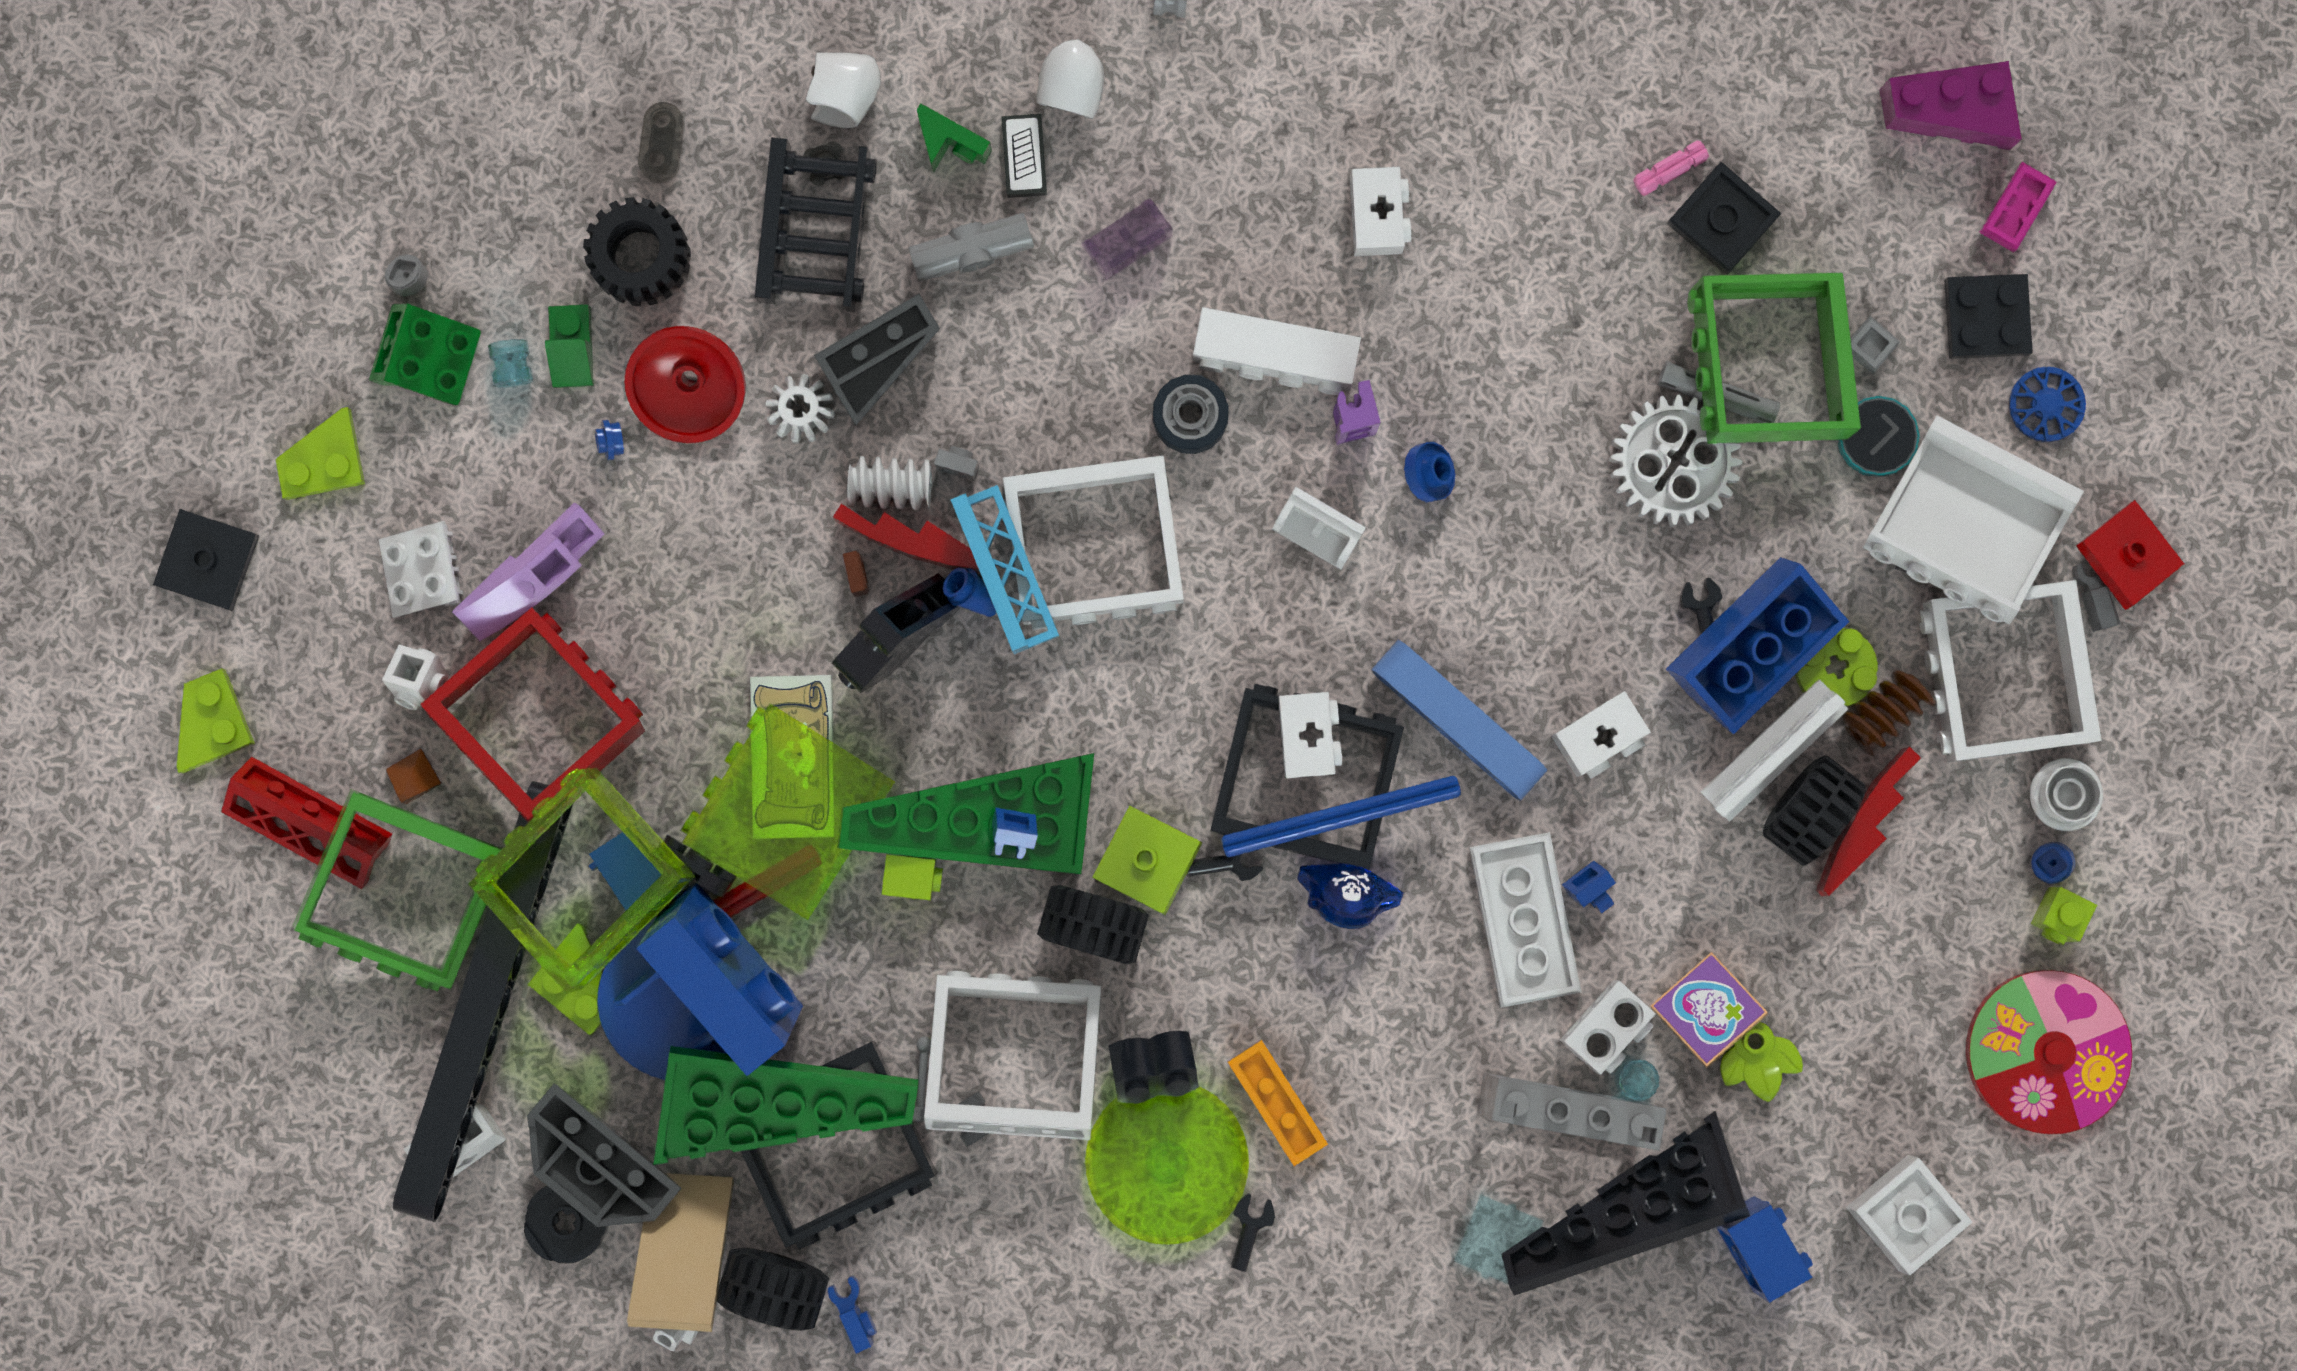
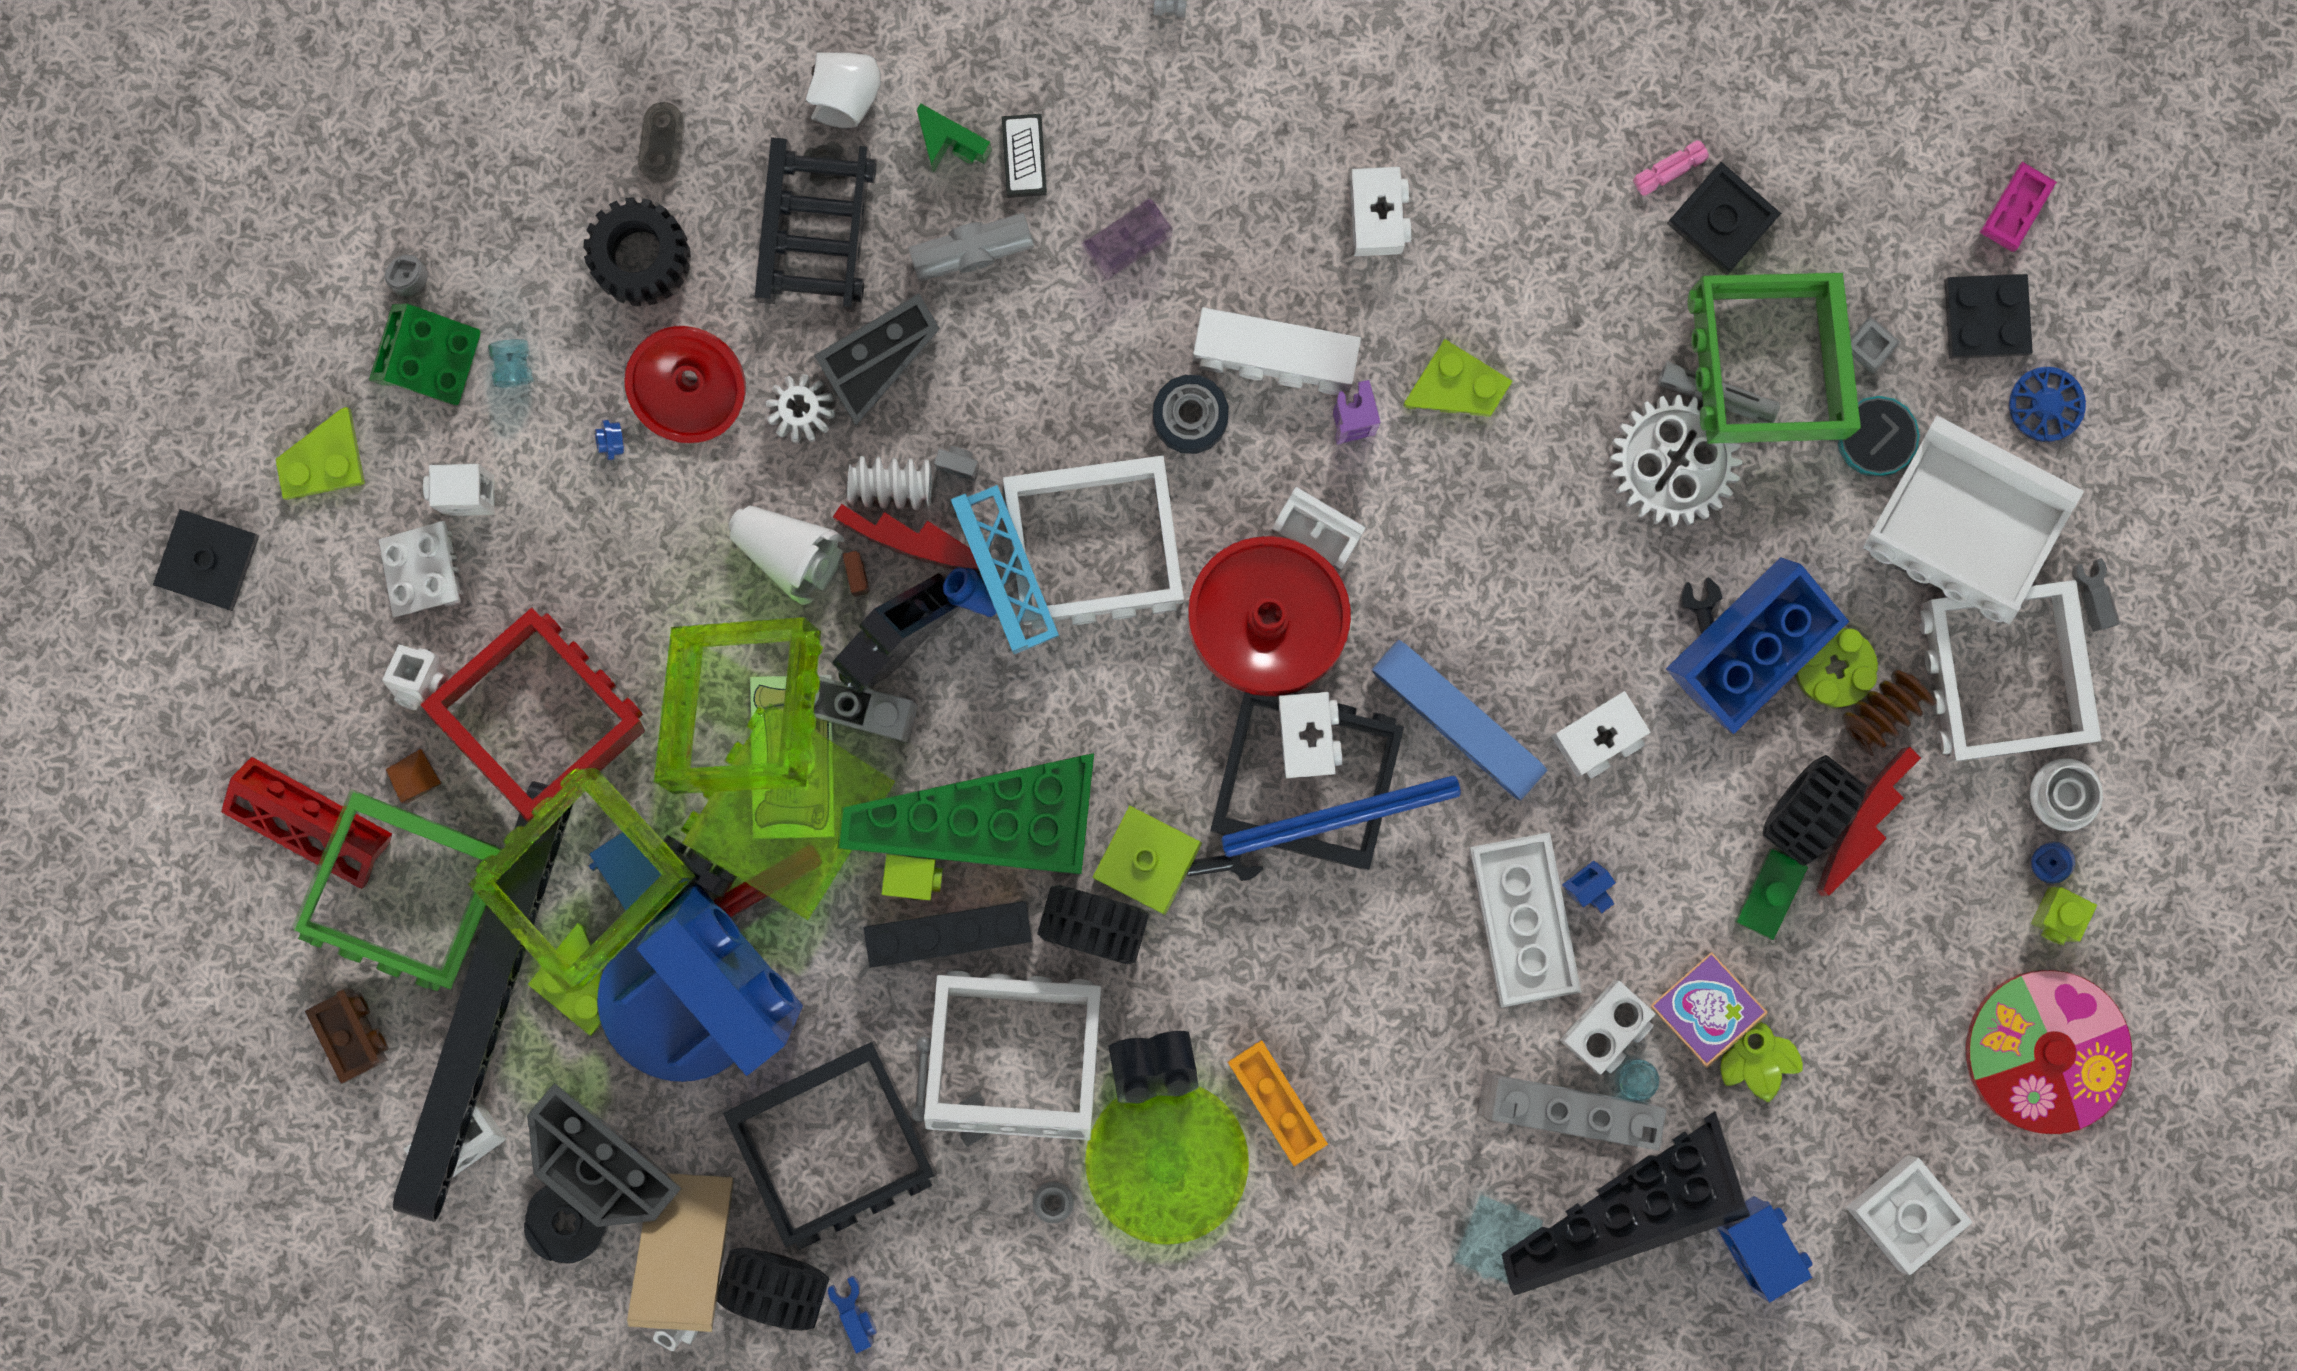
(210, 722): lime wing -> none
(347, 1034): none -> reddish brown bracket
(460, 489): none -> white brick
(531, 576): lavender slope -> none
(570, 346): green slope -> none
(681, 699): none -> clear neon green window
(719, 1108): green wing -> none
(788, 550): none -> white cone
(865, 711): none -> light grey slope
(948, 934): none -> black brick
(1014, 829): blue tile -> none
(1043, 1211): none -> light grey plate
(1072, 79): white piece -> none
(1249, 1230): black bar -> none
(1269, 616): none -> red dish
(1347, 894): clear blue hat -> none
(1429, 472): blue plate -> none
(1458, 383): none -> lime wing
(1771, 894): none -> green tile
(1774, 750): white fence -> none
(1955, 104): magenta wedge -> none
(2130, 554): red plate -> none

